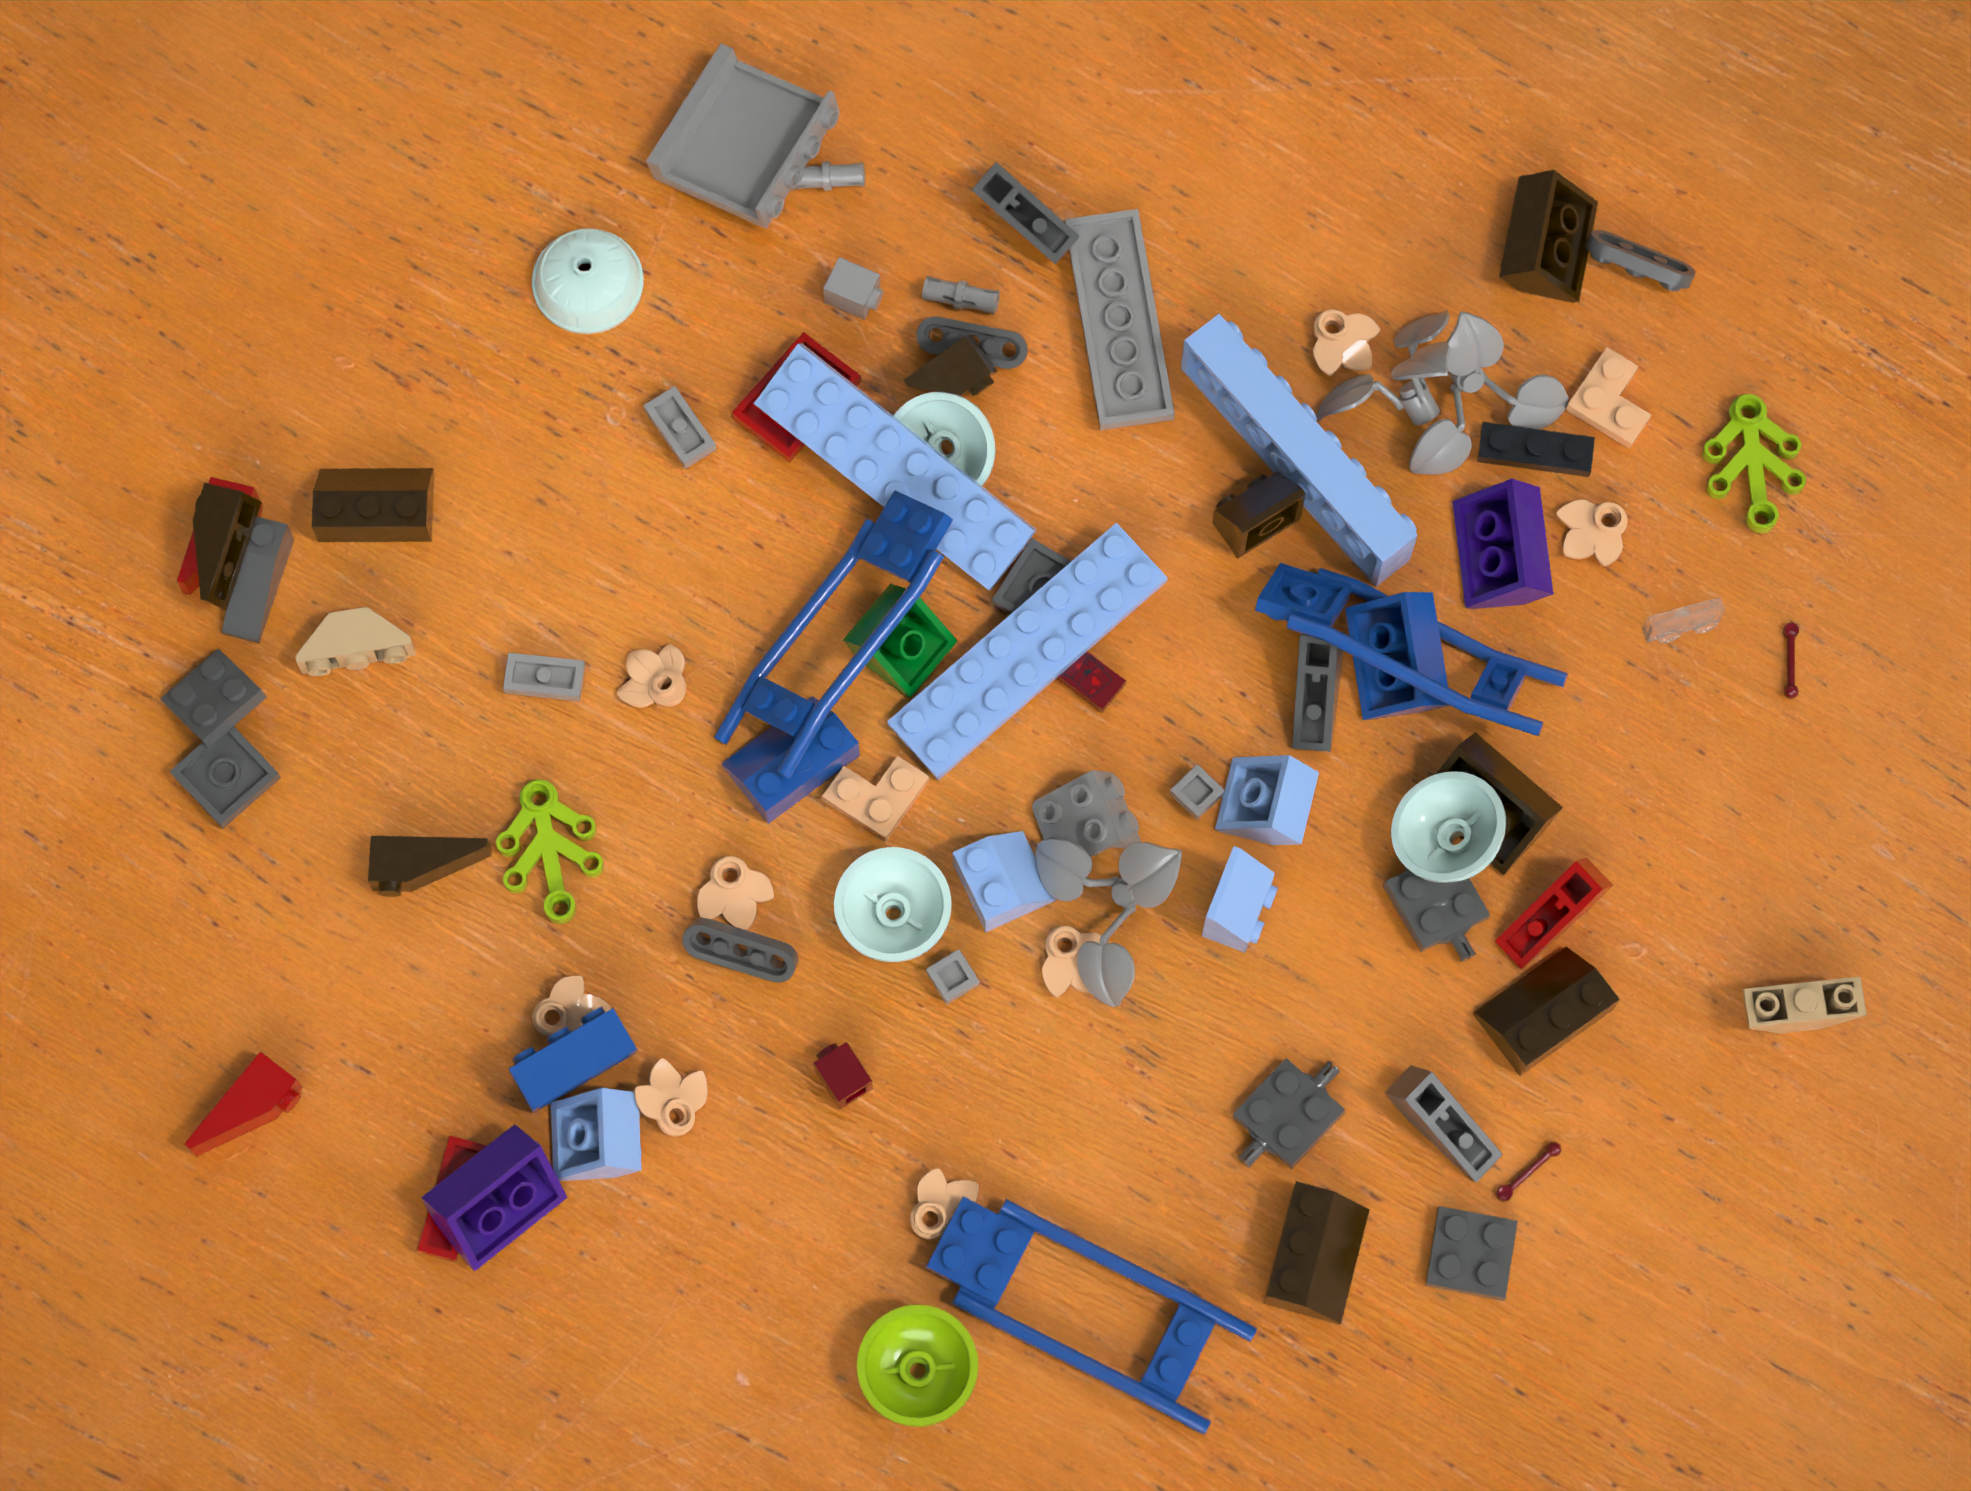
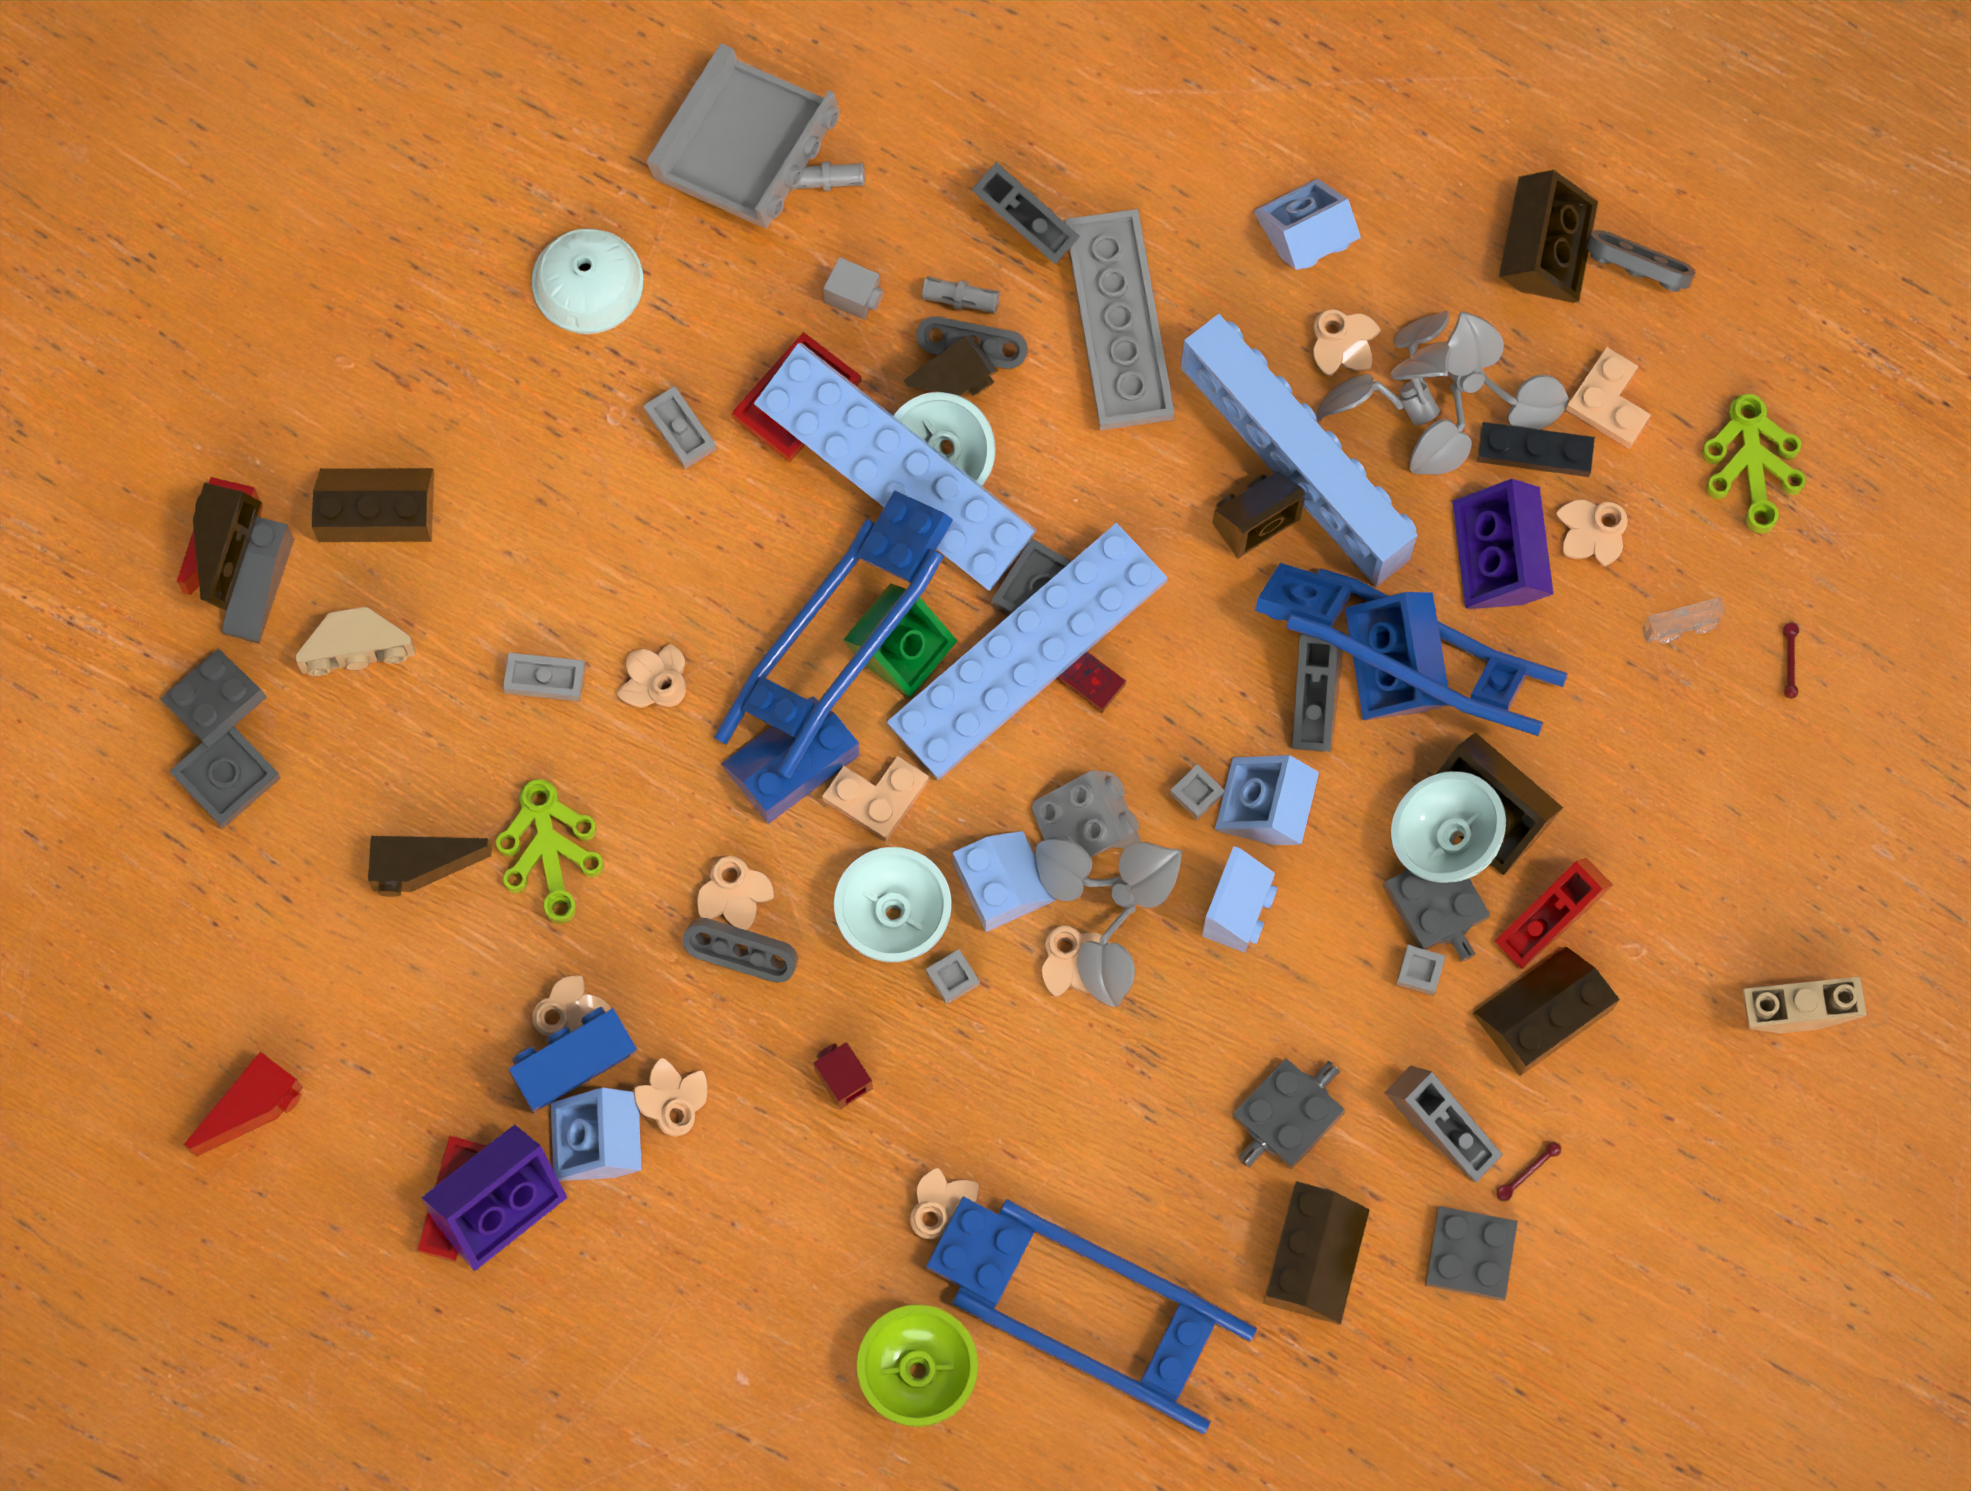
(1308, 224): none -> light blue slope
(1420, 970): none -> light grey plate

